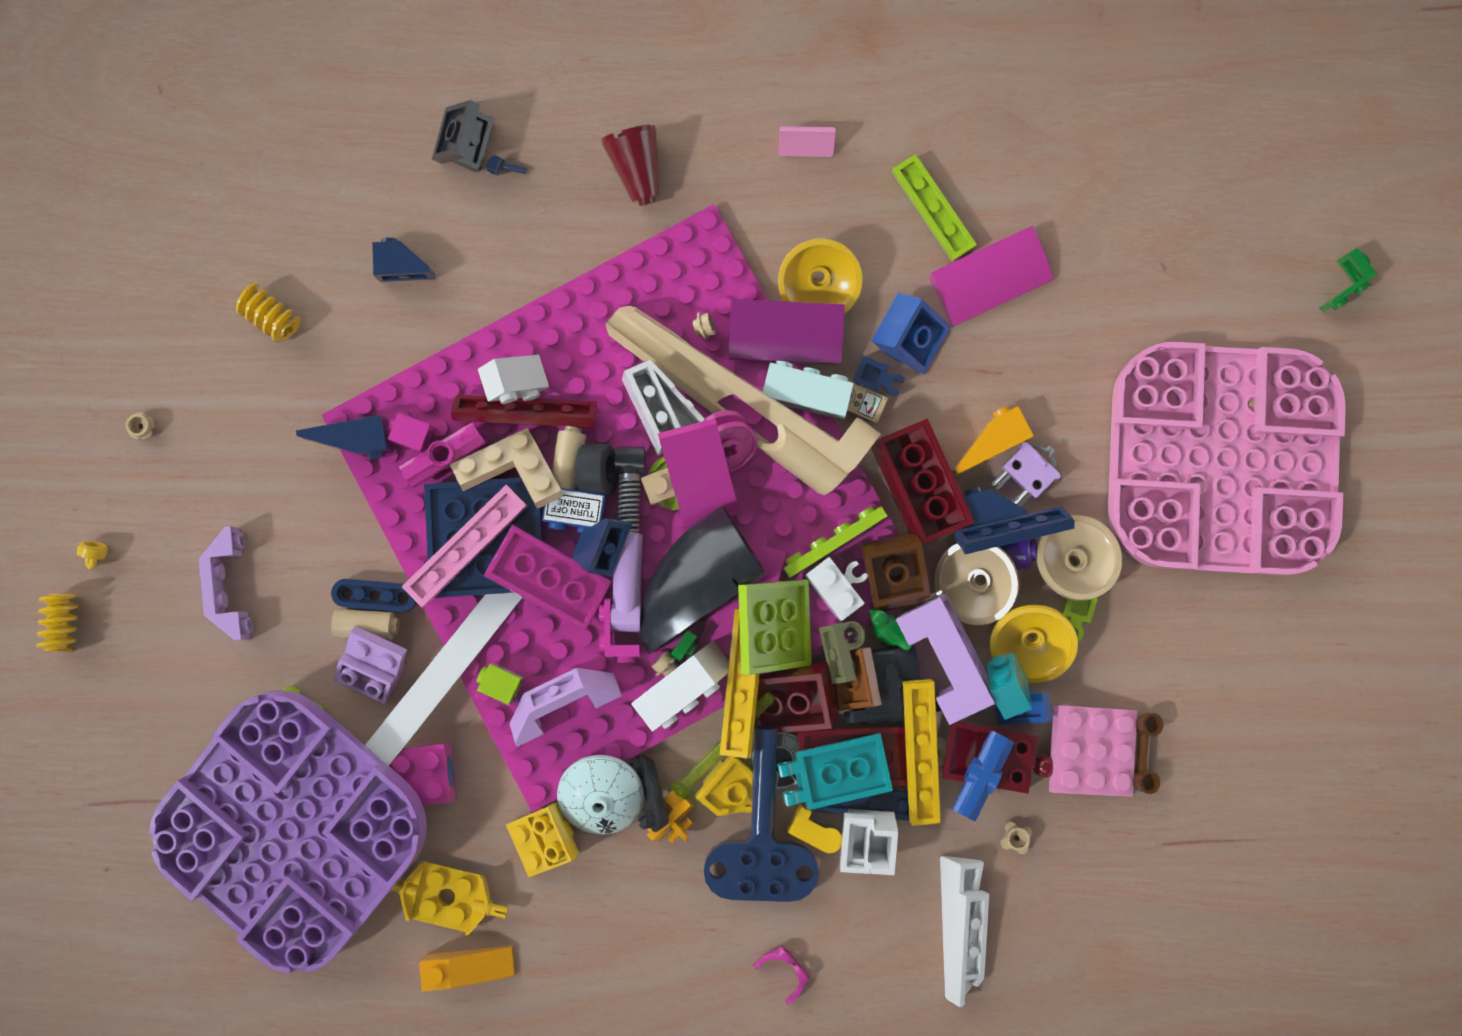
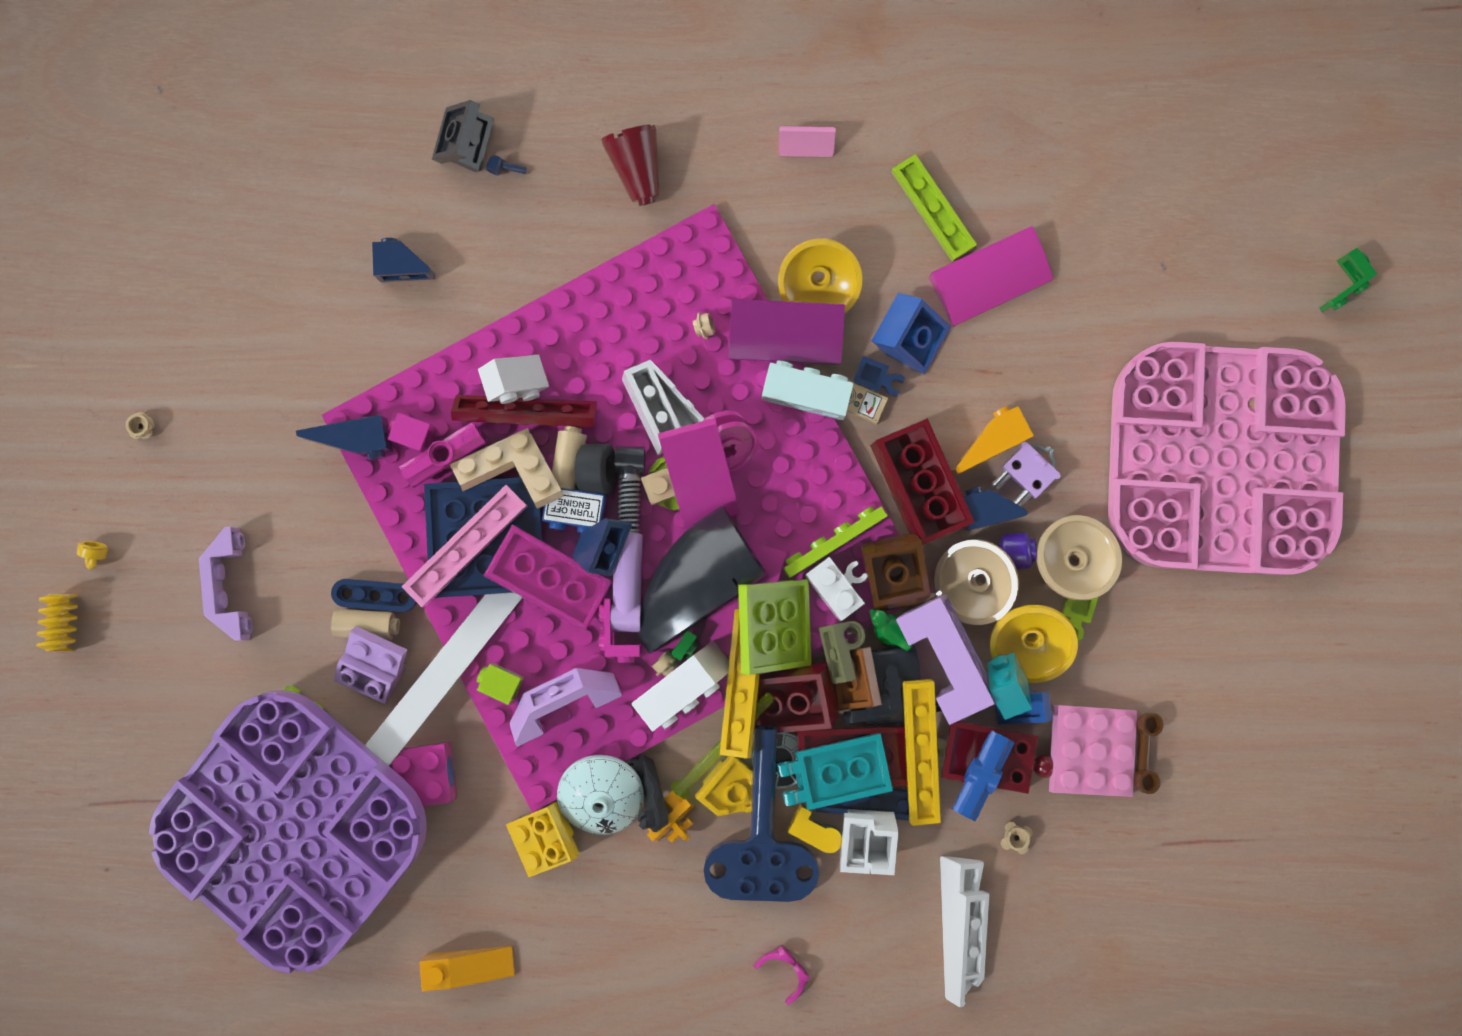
(265, 315): yellow piece -> none
(423, 902): yellow plate -> none
(800, 446): tan panel -> none
(1014, 530): dark blue tile -> none

